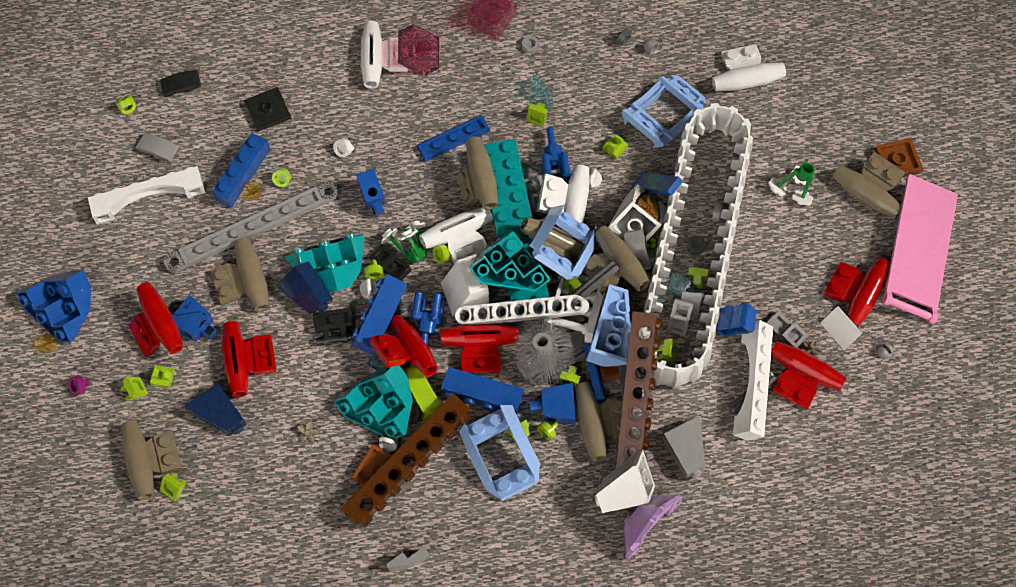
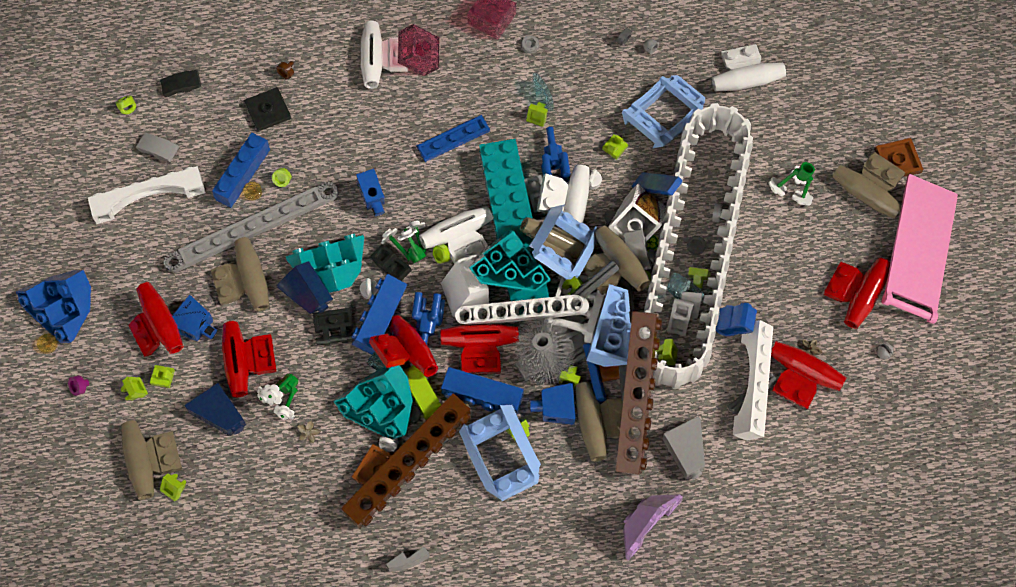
(275, 392): none -> plant
(285, 70): none -> reddish brown tile
(343, 147): white tile -> none
(373, 271): lime tile -> none
(478, 179): dark tan plate -> none
(547, 430): lime tile -> none
(626, 485): white slope -> none
(789, 333): light grey slope -> none
(841, 328): white sticker -> none

